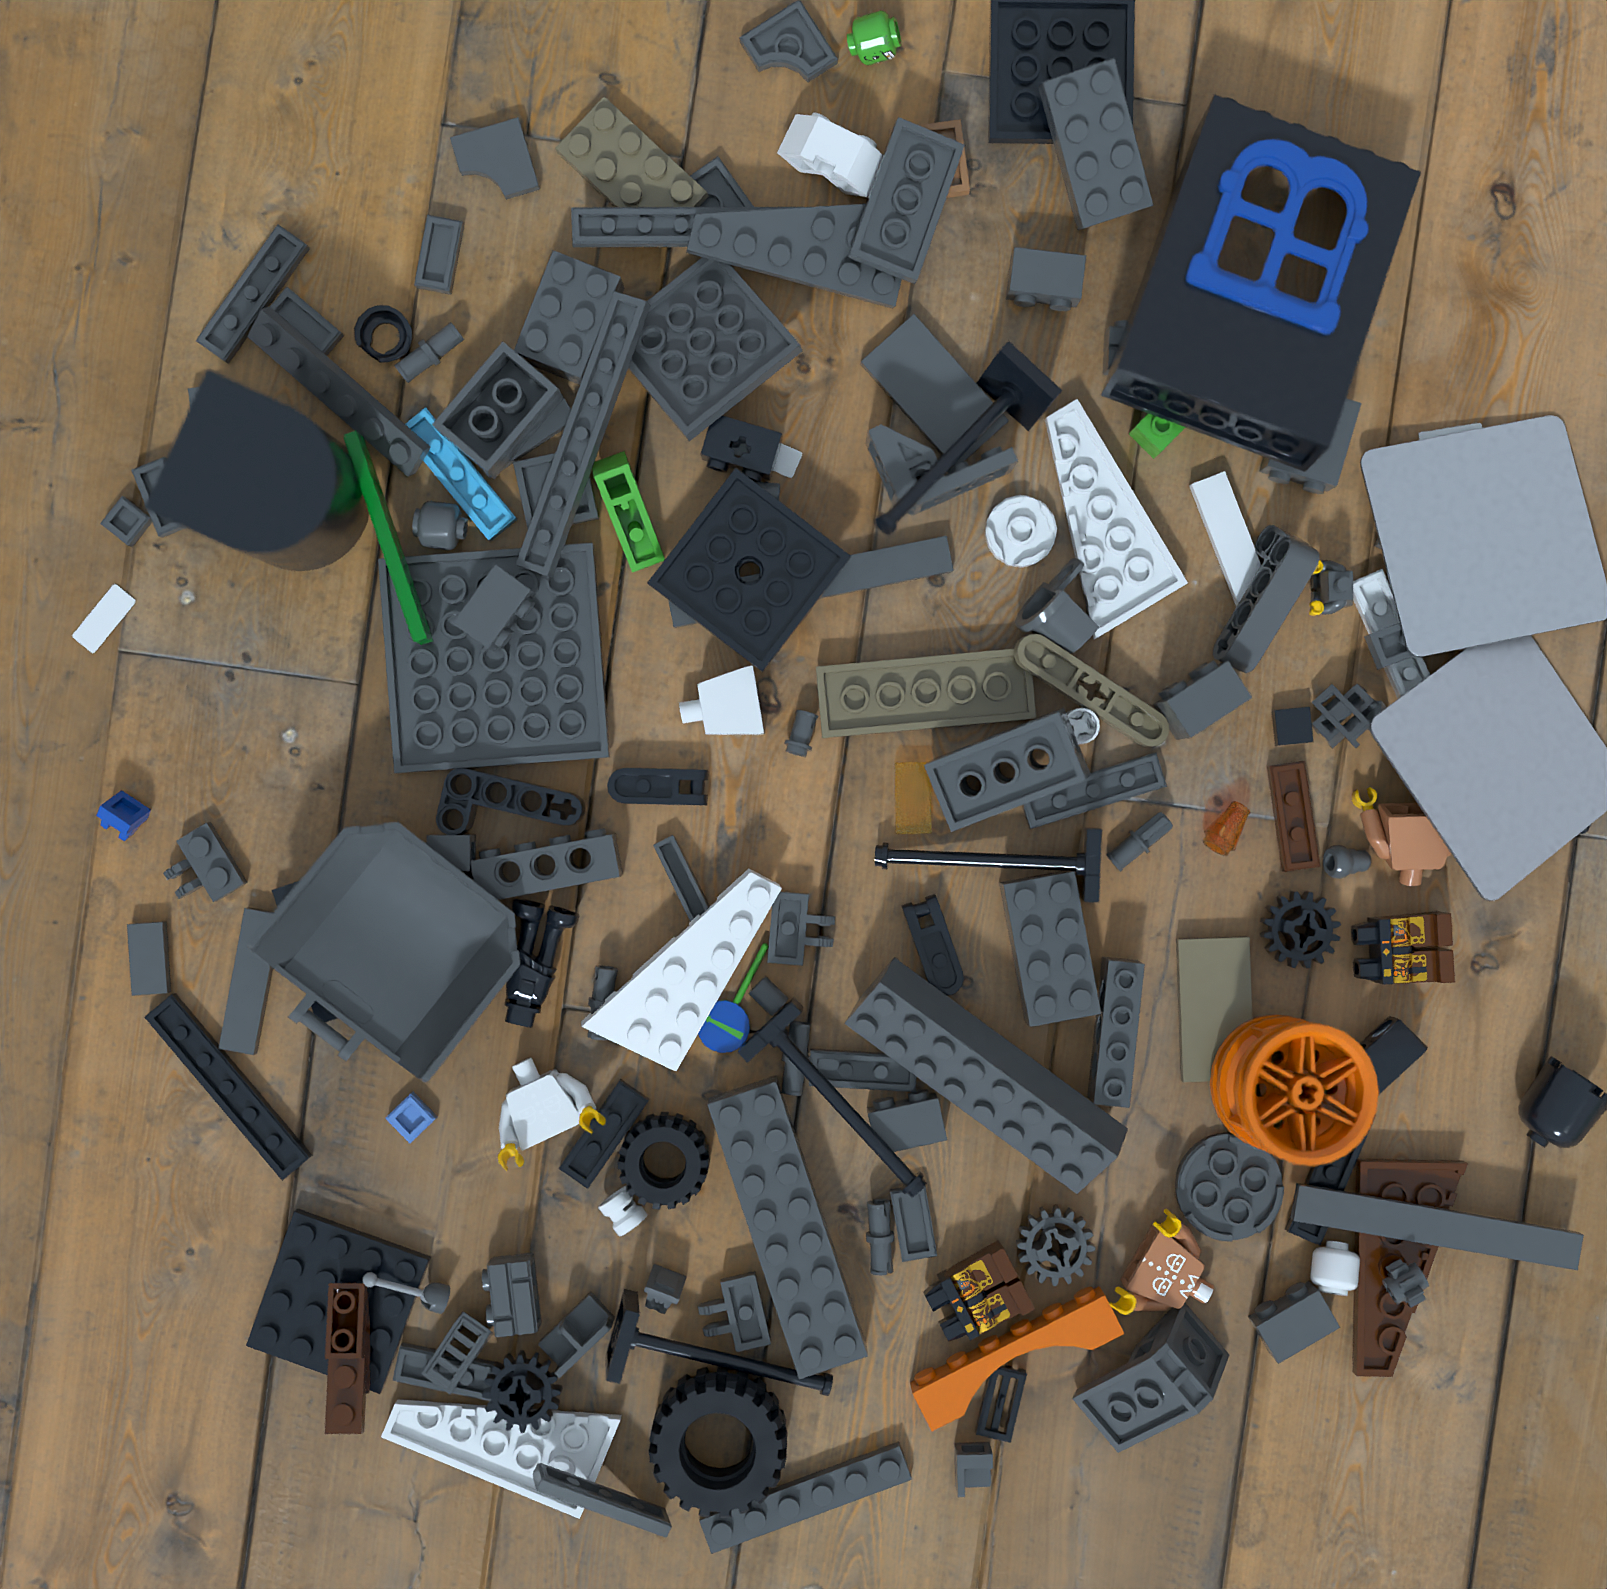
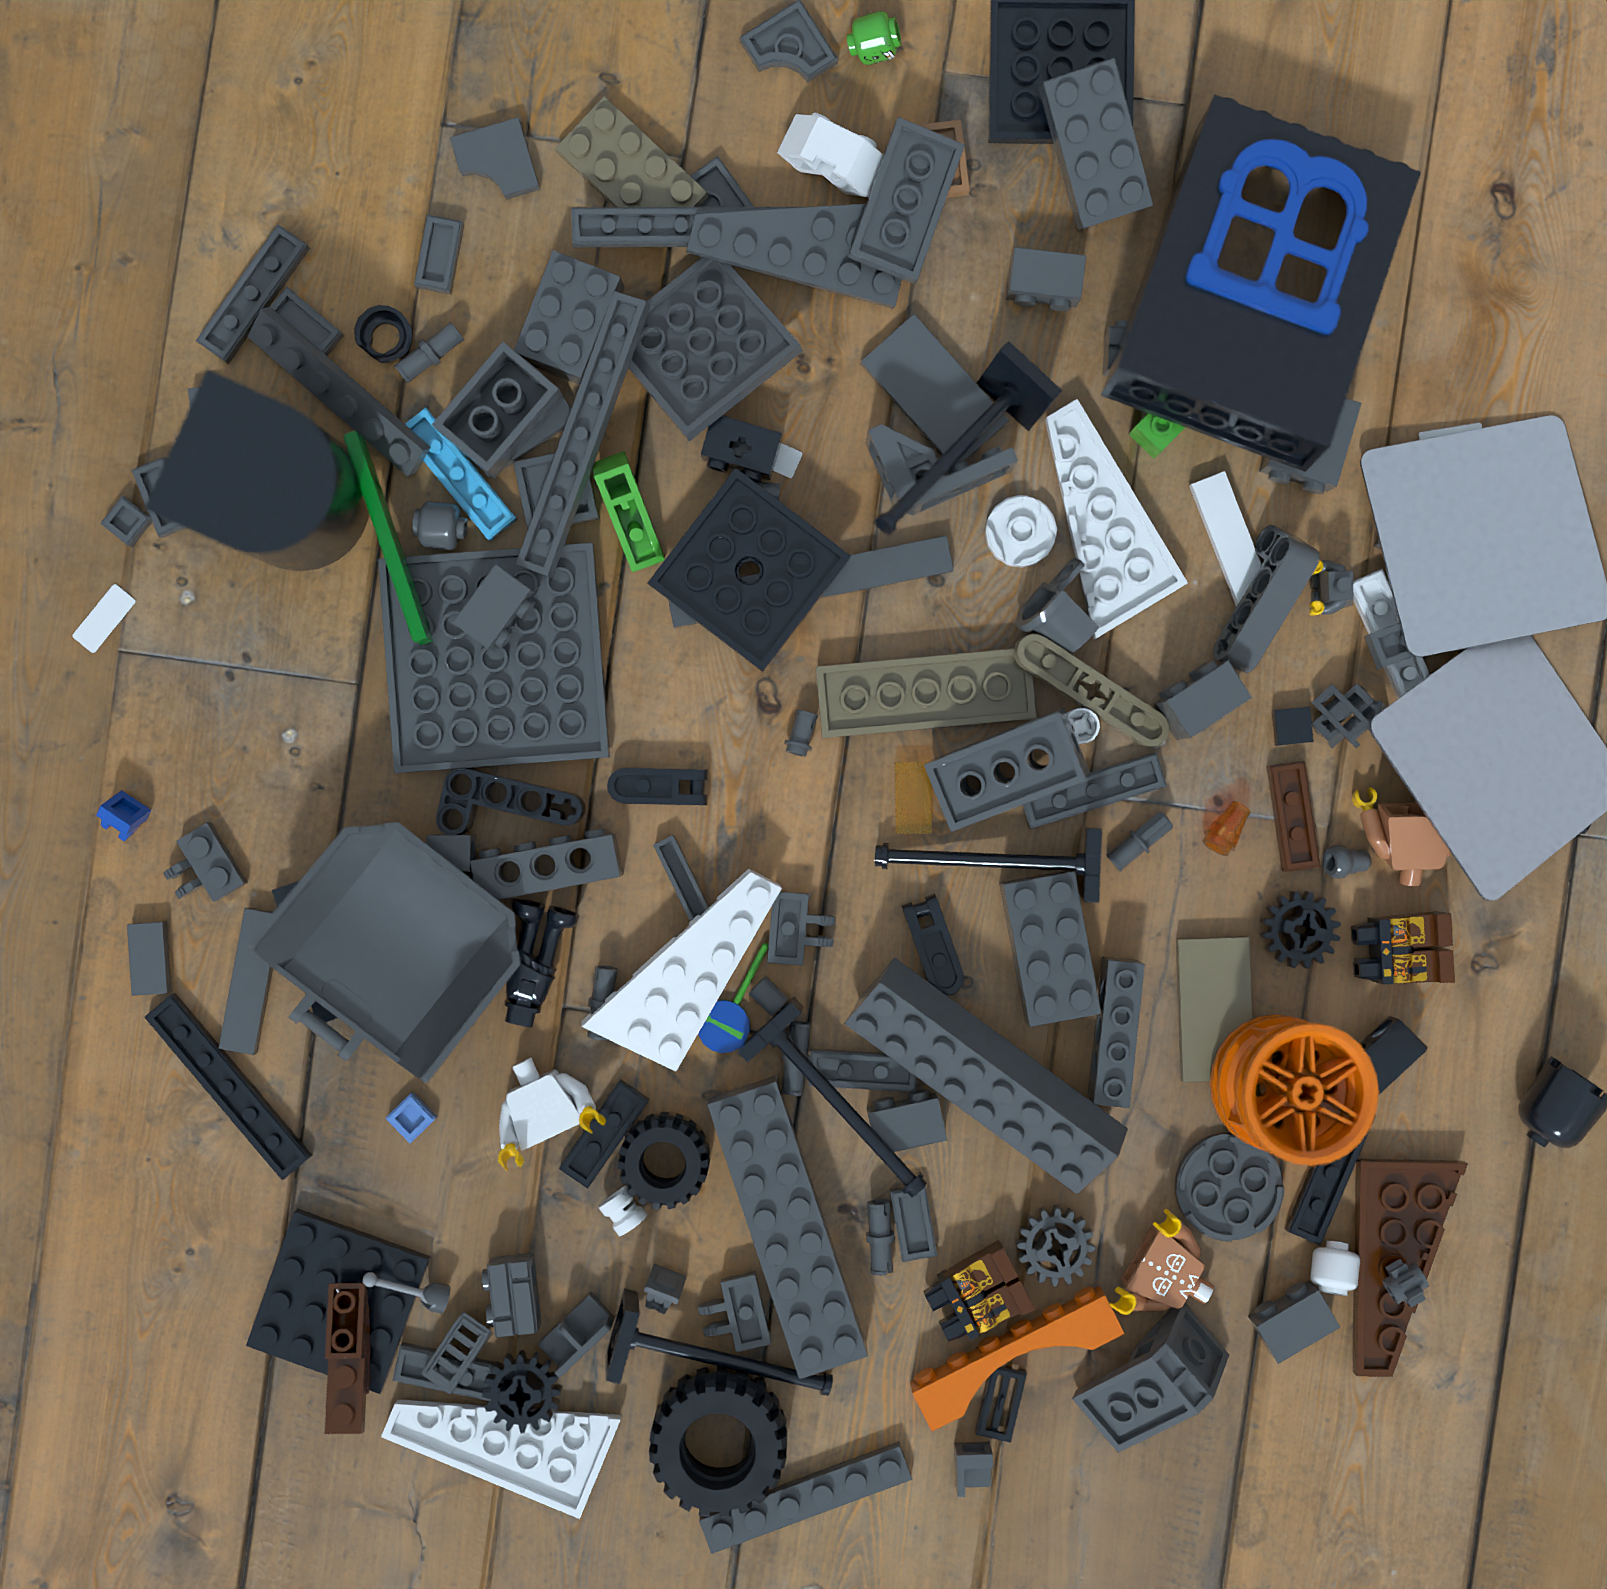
(601, 1499): dark grey tile -> none
(727, 705): white torso -> none
(1437, 1226): dark grey tile -> none

